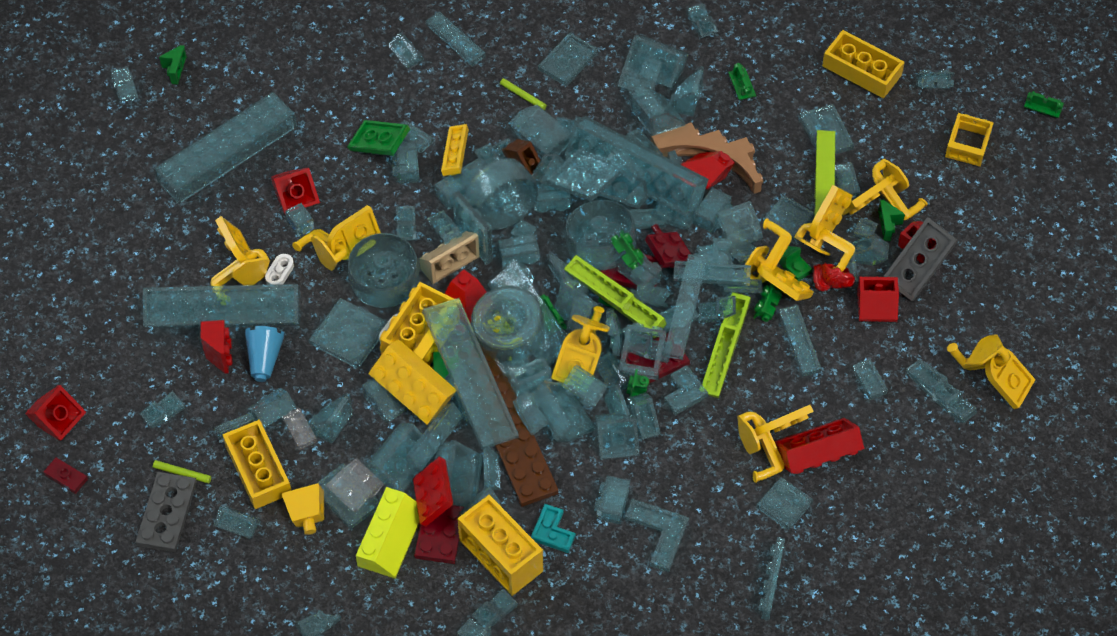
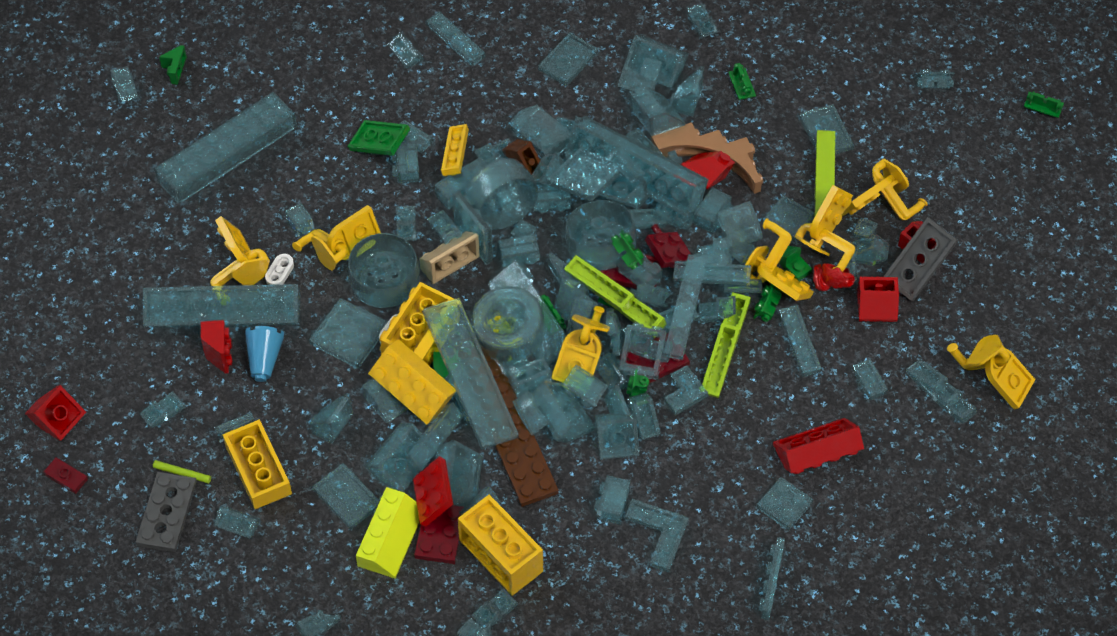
(272, 407): clear light blue brick -> none
(295, 188): red slope -> none
(299, 429): clear plate -> none
(305, 506): yellow torso -> none
(355, 485): clear slope -> none
(467, 289): red slope -> none
(491, 469): clear light blue slope -> none
(522, 93): lime bar -> none
(547, 530): teal tile -> none
(750, 437): yellow plate -> none
(847, 179): clear light blue plate -> none
(863, 64): yellow brick -> none
(889, 217): green slope -> none
(964, 152): yellow window -> none

